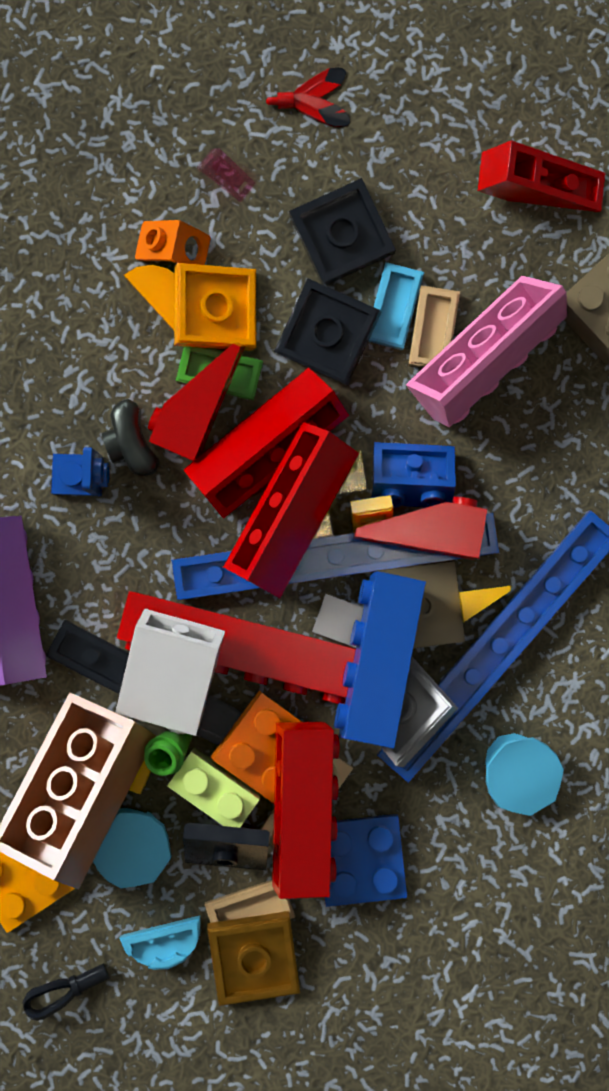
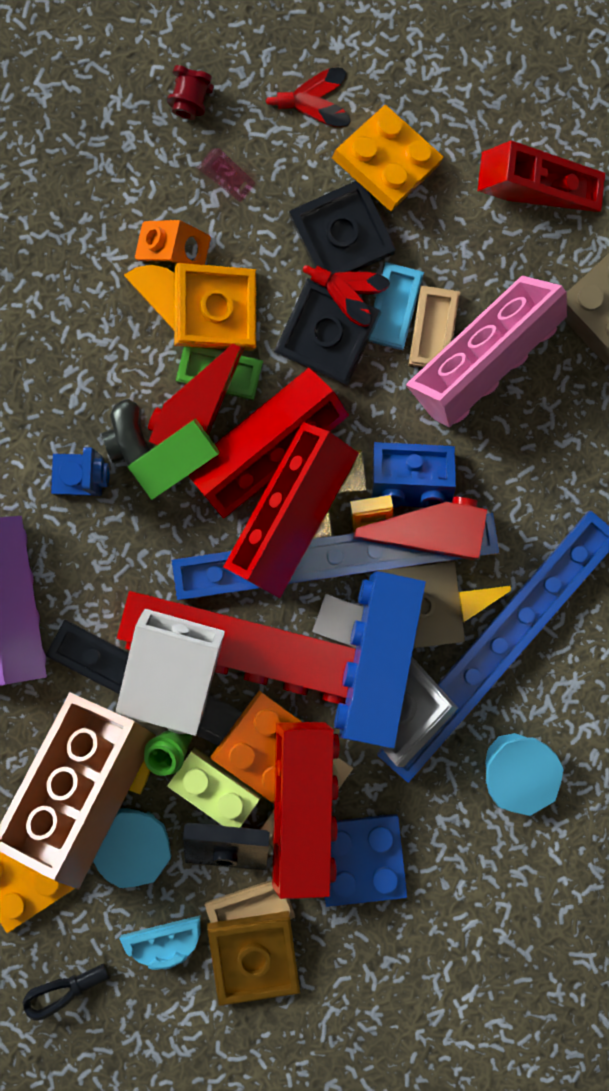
(173, 459): none -> bright green tile
(189, 92): none -> dark red brick
(345, 289): none -> red piece
(387, 157): none -> light orange plate

